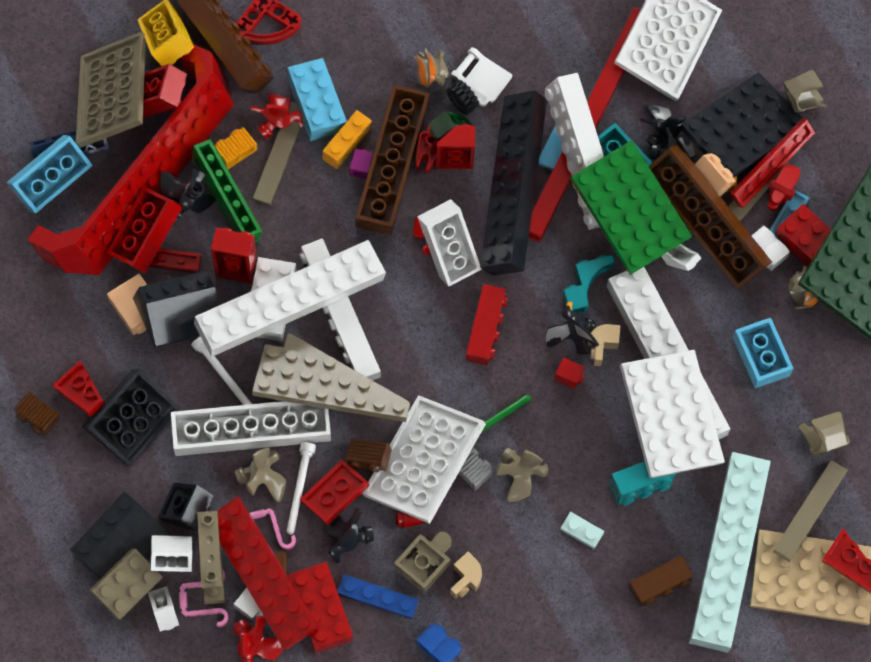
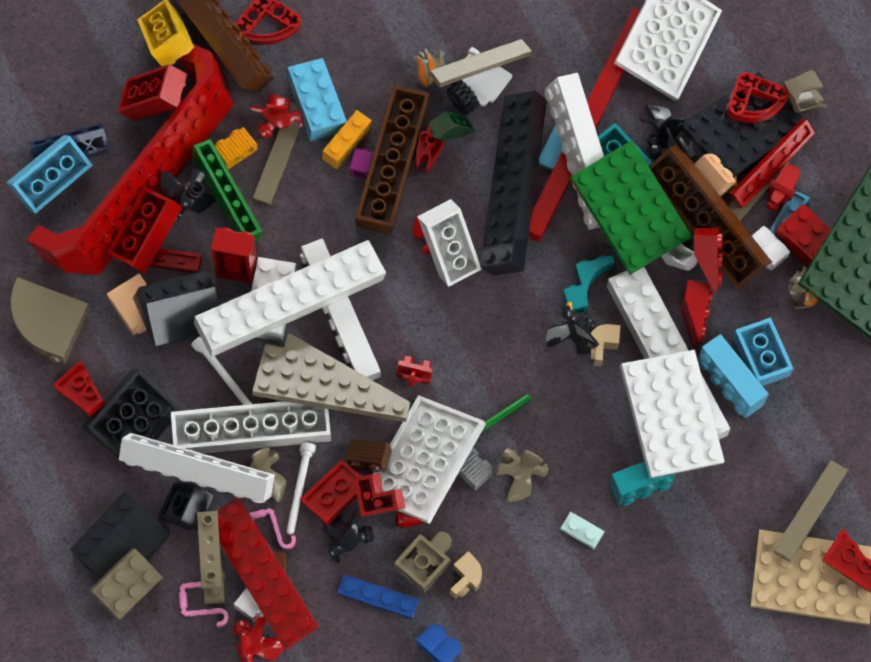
(37, 414): reddish brown brick -> none
(47, 319): none -> dark tan brick
(111, 90): dark tan plate -> none
(163, 609): white slope -> none
(171, 553): white brick -> none
(196, 467): none -> white brick
(322, 599): red brick -> none
(373, 499): none -> red brick
(413, 372): none -> red hips
(457, 148): red slope -> none
(480, 63): none -> tile
(485, 324): red brick -> none
(569, 373): red brick -> none
(661, 581): reddish brown brick -> none
(696, 310): none -> red slope
(706, 250): none -> red slope
(730, 552): light aqua brick -> none
(732, 376): none -> medium azure brick
(746, 90): none -> red beam
(825, 434): dark tan piece -> none

